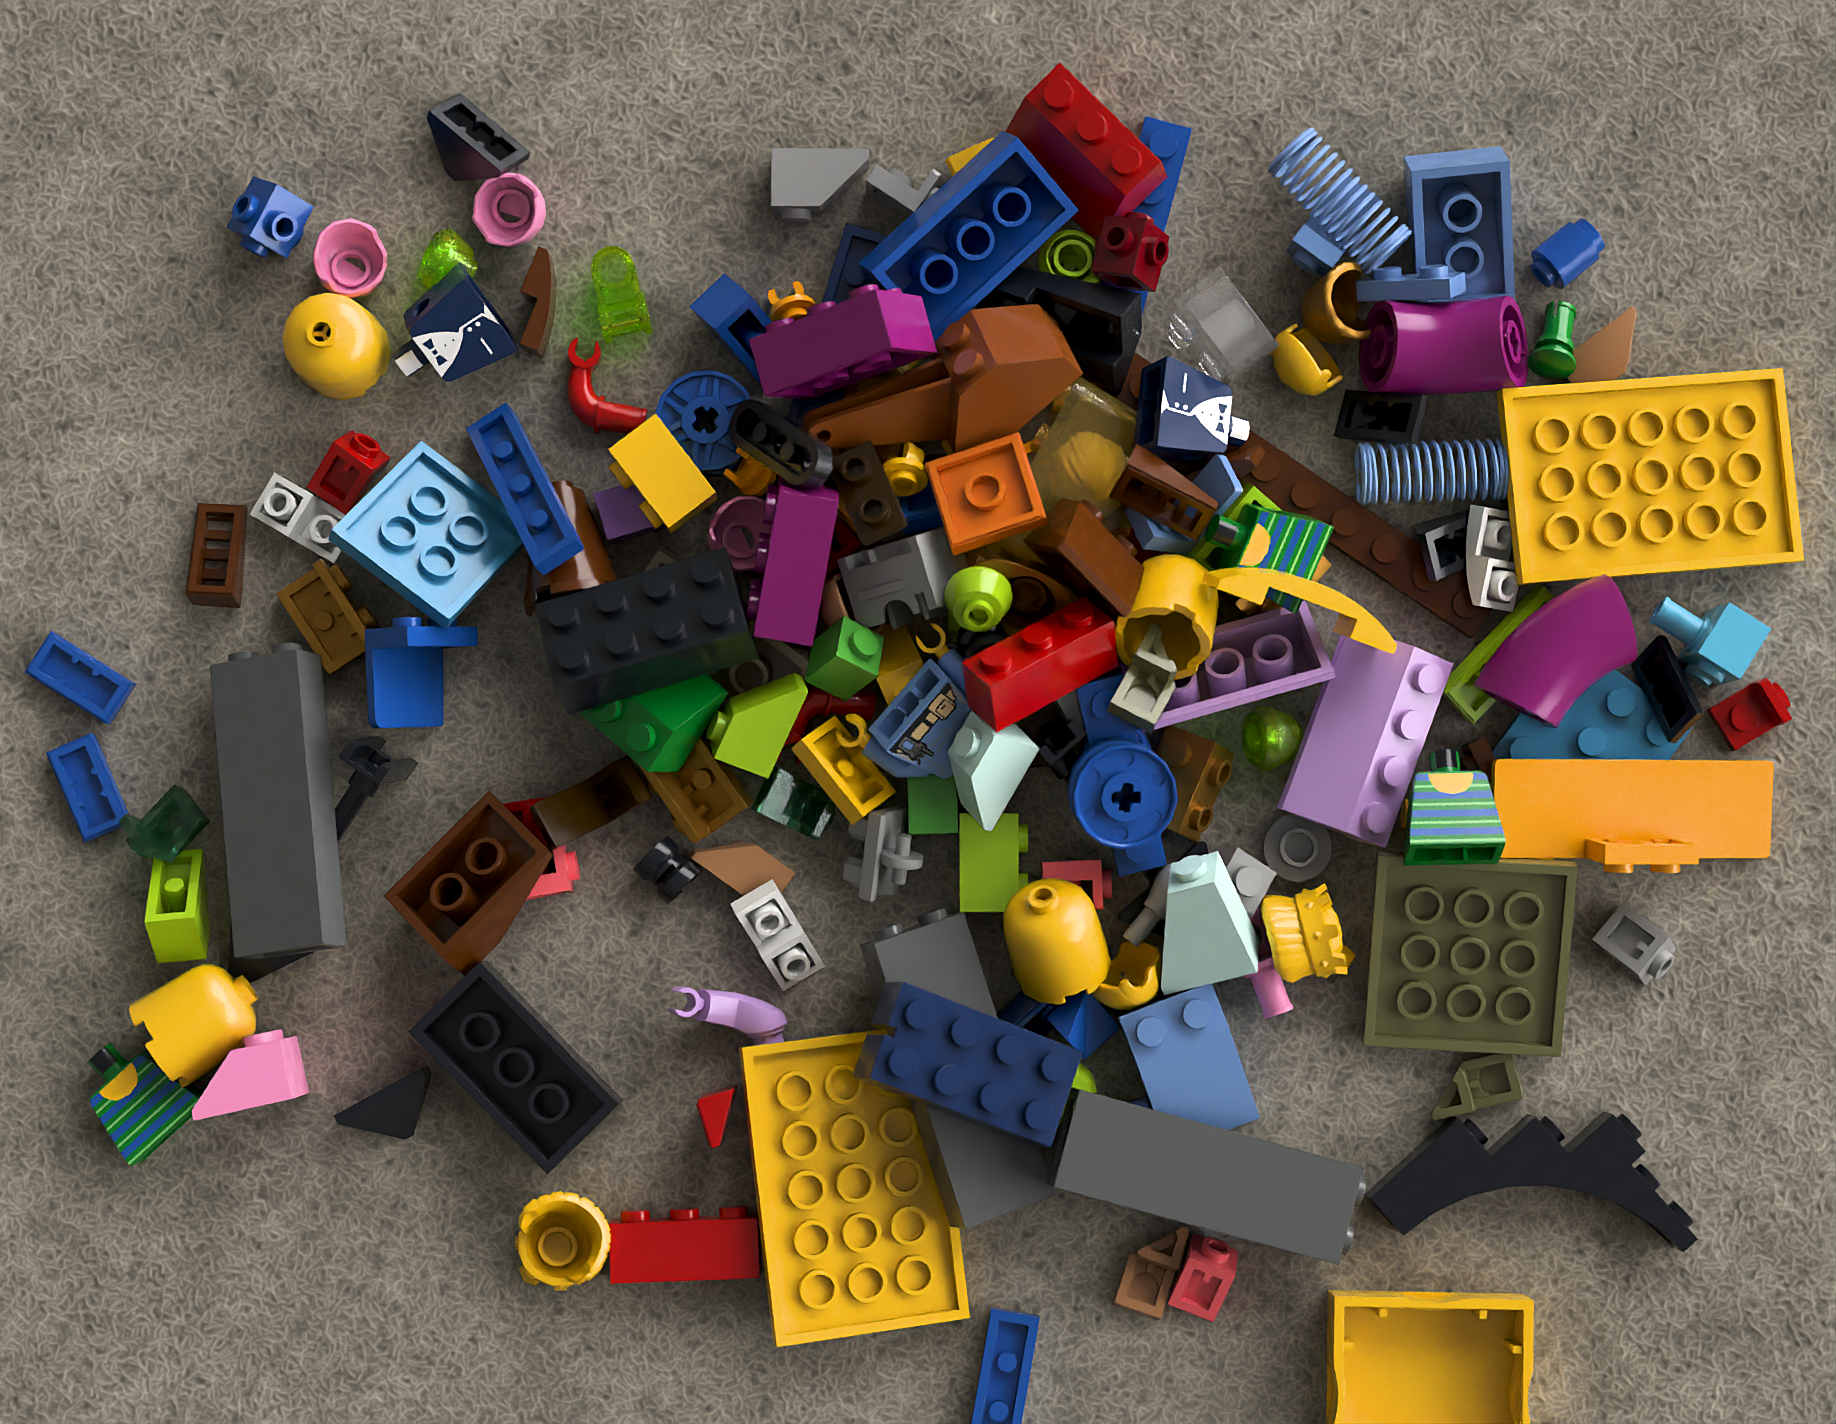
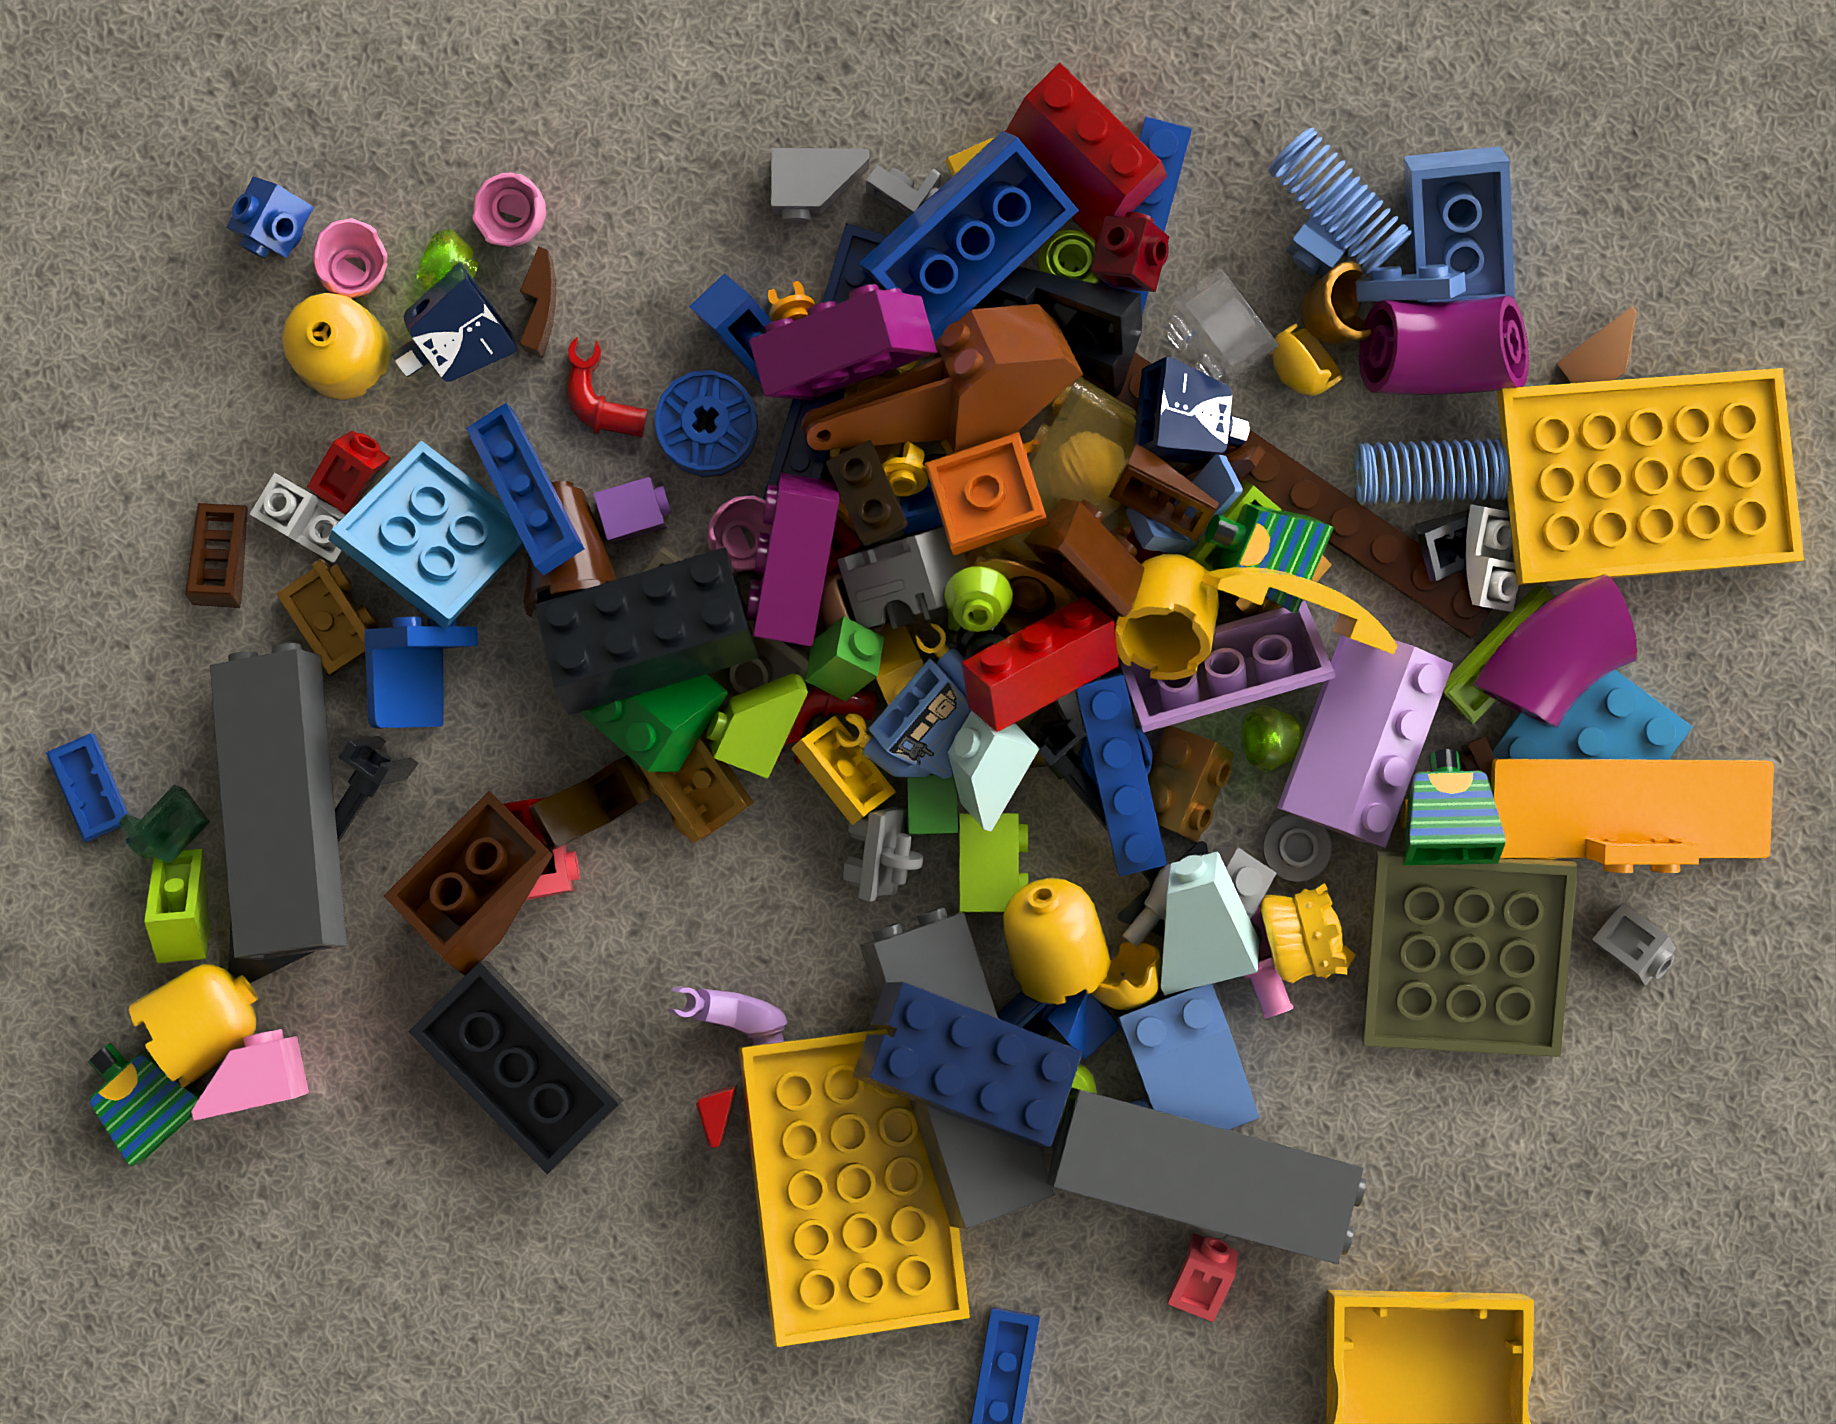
(80, 678): blue plate -> none
(391, 1110): black slope -> none
(472, 142): black slope -> none
(561, 1240): yellow hair -> none
(619, 298): clear neon green piece -> none
(659, 862): black wheel -> none
(661, 474): yellow brick -> none
(685, 1246): red brick -> none
(743, 866): medium nougat slope -> none
(751, 475): light orange plate -> none
(777, 935): white slope -> none
(781, 444): black plate -> none
(795, 804): clear green bracket -> none
(1082, 870): coral bracket -> none
(1139, 815): blue wheel -> none
(1146, 684): olive slope -> none
(1150, 1275): medium nougat slope -> none
(1381, 417): black slope -> none
(1480, 1084): olive slope -> none
(1554, 349): green pin -> none
(1567, 254): blue brick -> none
(1597, 1161): black arch -> none
(1667, 689): black slope -> none
(1715, 646): medium azure brick -> none
(1750, 712): red bracket -> none

